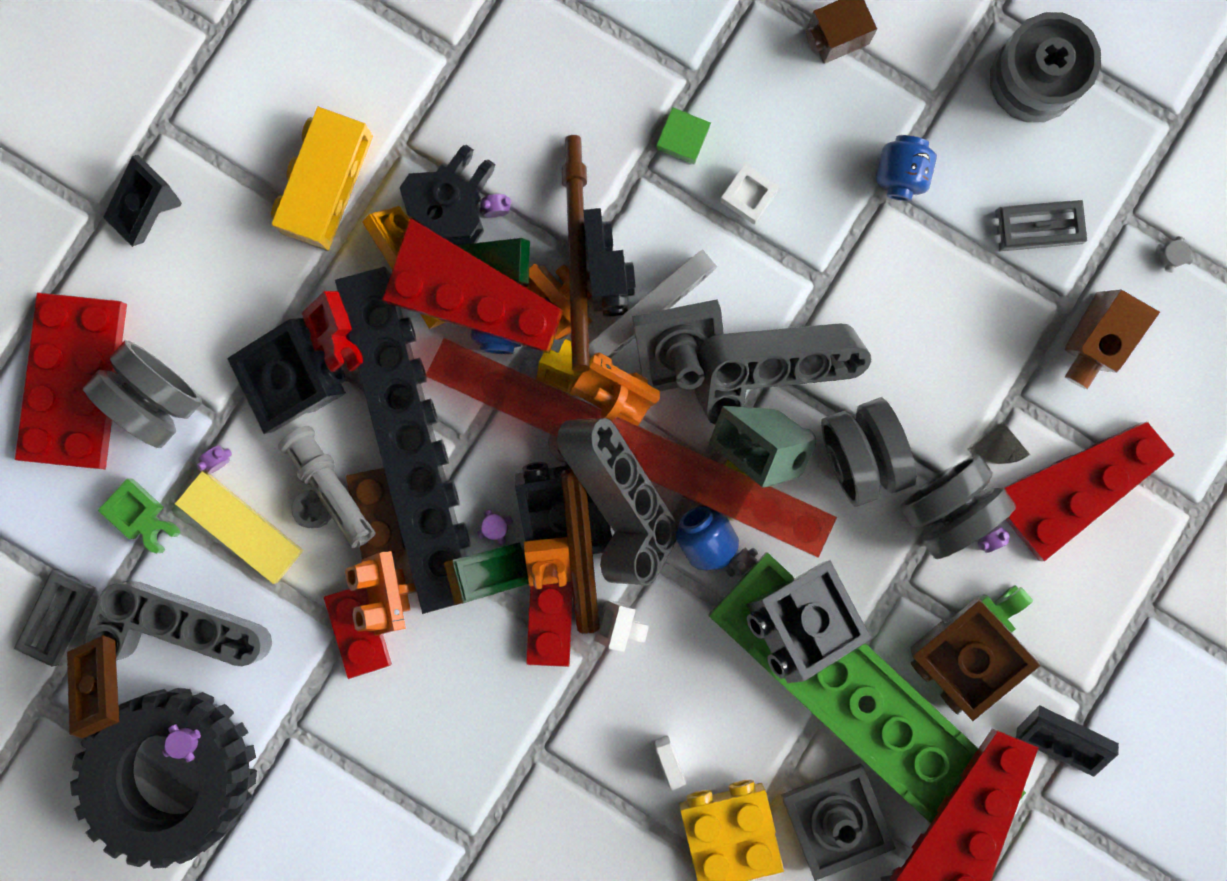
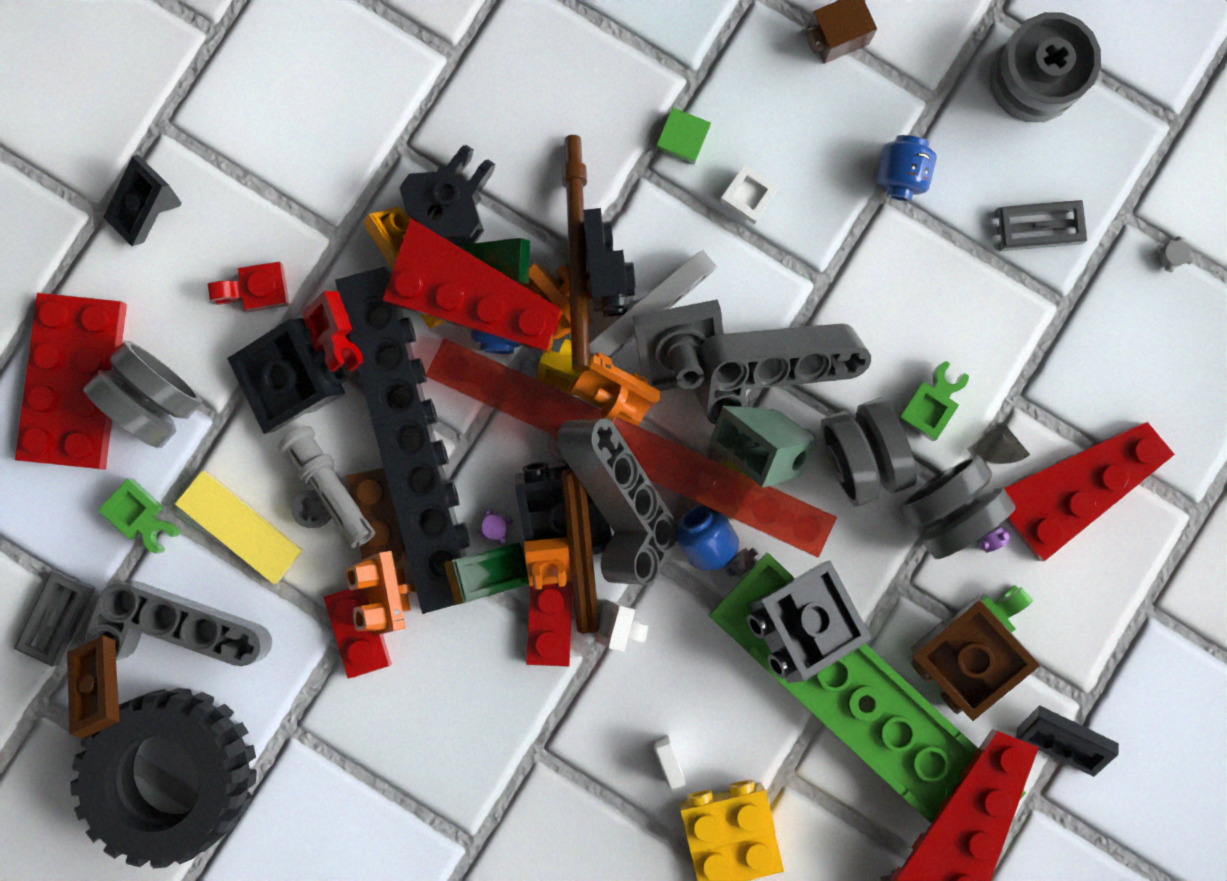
(181, 743): medium lavender piece -> none
(214, 459): medium lavender piece -> none
(258, 288): none -> red plate
(321, 178): yellow brick -> none
(495, 205): medium lavender piece -> none
(838, 821): dark grey plate -> none
(930, 406): none -> bright green plate
(1119, 324): dark orange torso -> none

